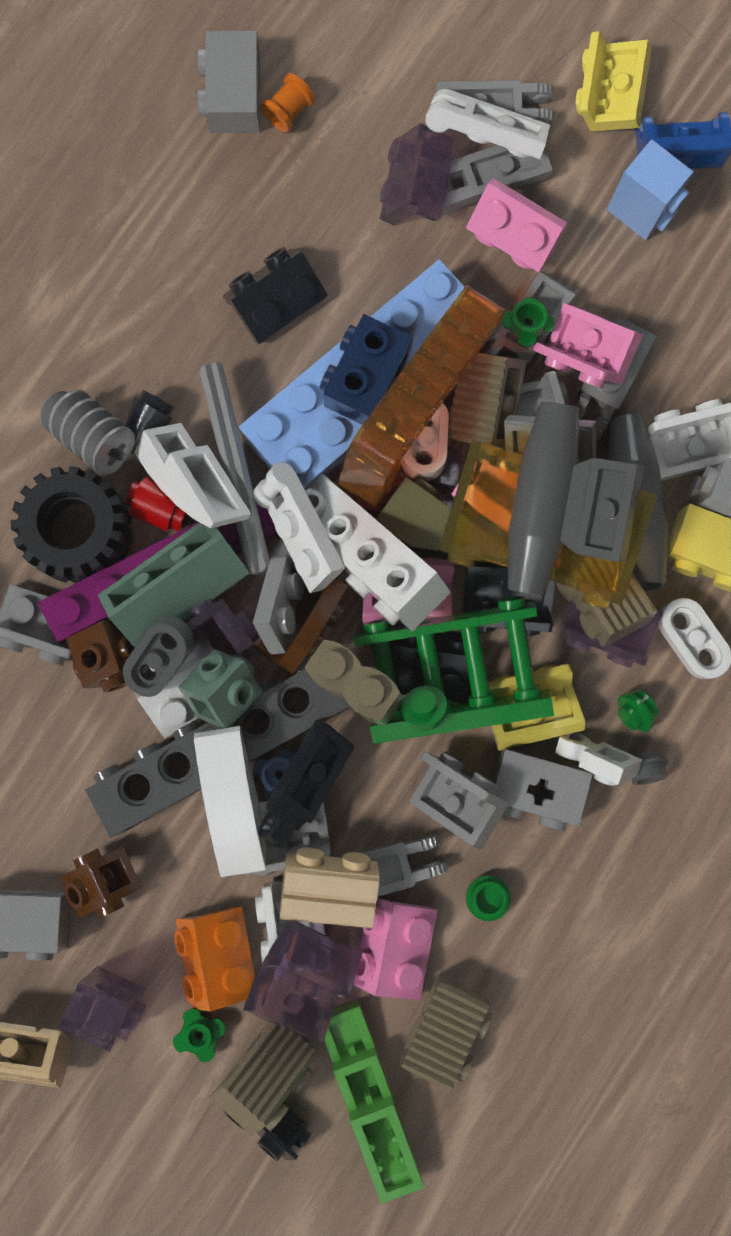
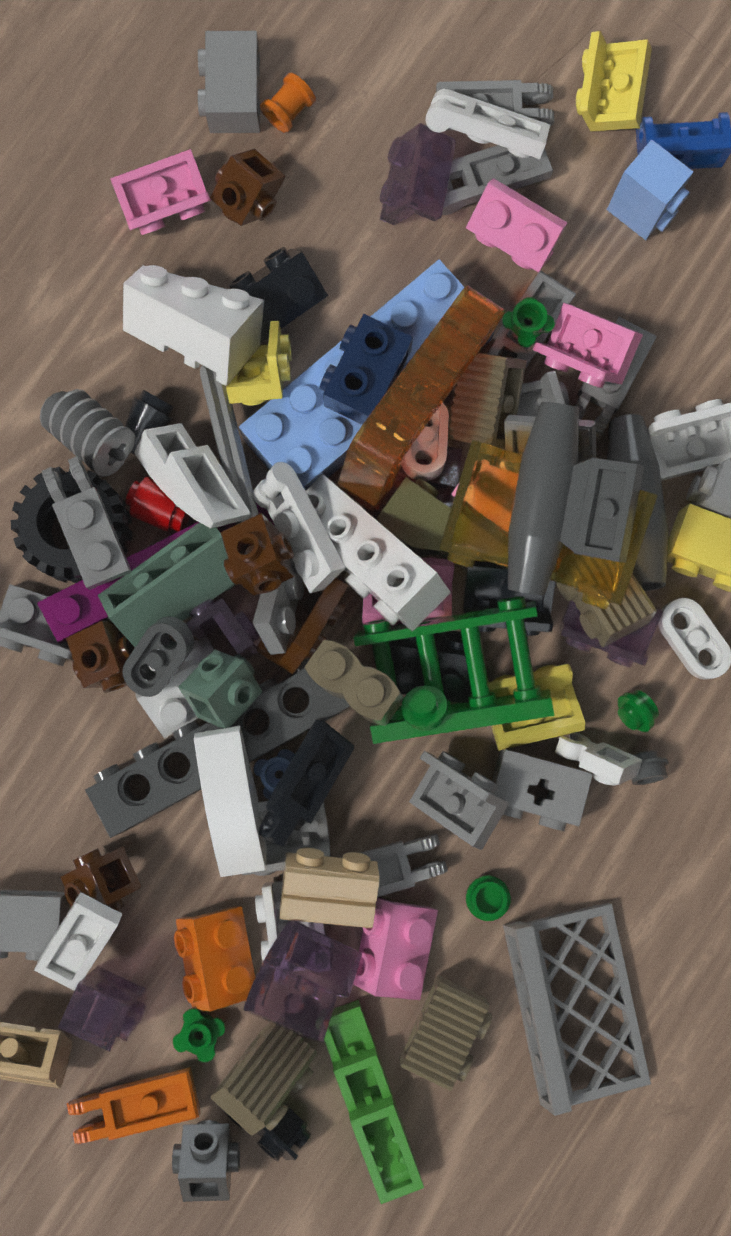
(78, 941): none -> white plate
(87, 528): none -> light grey hinge
(138, 1106): none -> orange hinge
(161, 191): none -> bright pink bracket
(193, 318): none -> white wedge
(205, 1161): none -> dark grey brick
(247, 187): none -> reddish brown brick
(257, 555): none -> reddish brown brick
(264, 372): none -> light yellow bracket
(539, 1013): none -> light grey fence

